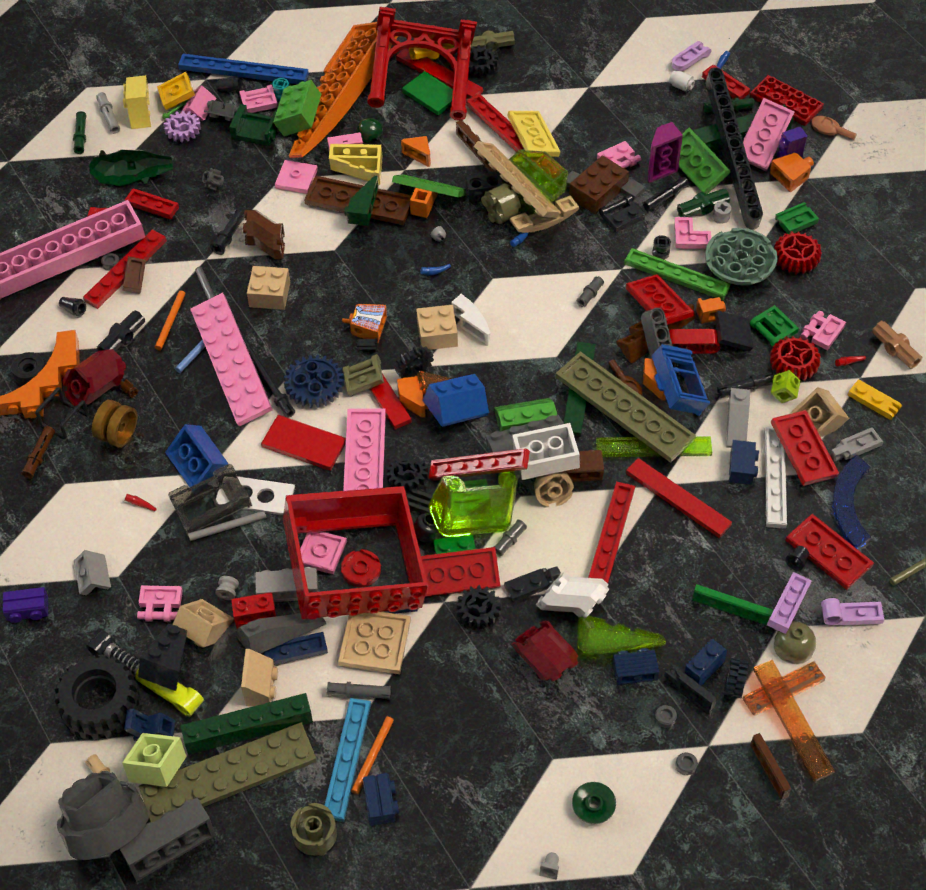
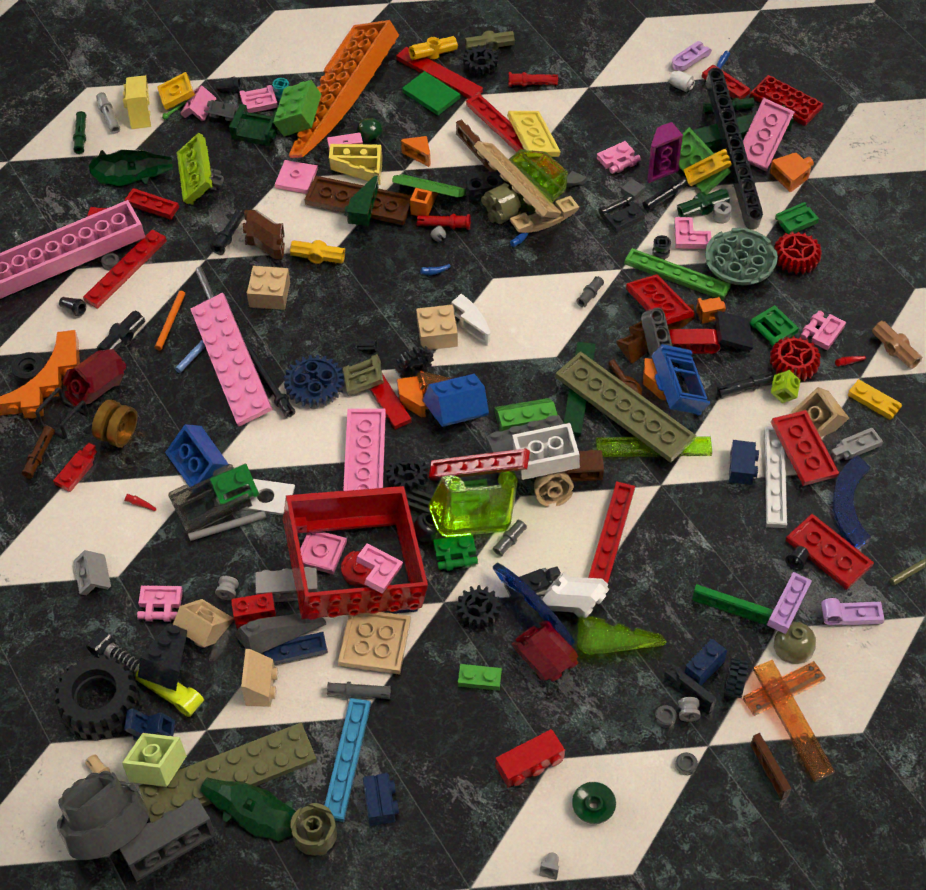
(25, 604): dark purple brick -> none
(76, 468): none -> red hinge
(128, 387): reddish brown piece -> none
(134, 275): reddish brown tile -> none
(183, 126): lavender gear -> none
(194, 169): none -> lime piece
(232, 480): none -> green plate
(242, 68): blue plate -> none
(246, 723): dark green brick -> none
(251, 808): none -> dark green piece
(304, 442): red tile -> none
(317, 251): none -> yellow piece
(366, 321): torso -> none
(372, 755): orange bar -> none
(383, 567): none -> bright pink plate
(424, 37): red arch -> none
(446, 221): none -> red pin
(459, 570): red tile -> none
(479, 677): none -> bright green plate
(518, 585): none -> clear blue tile
(527, 79): none -> red pin
(530, 758): none -> red brick
(598, 184): reddish brown brick -> none
(635, 666): dark blue brick -> none
(679, 498): red tile -> none
(689, 709): none -> light grey wheel
(707, 167): none -> yellow hinge
(738, 415): light grey slope -> none
(792, 142): dark purple brick -> none
(830, 127): nougat piece -> none

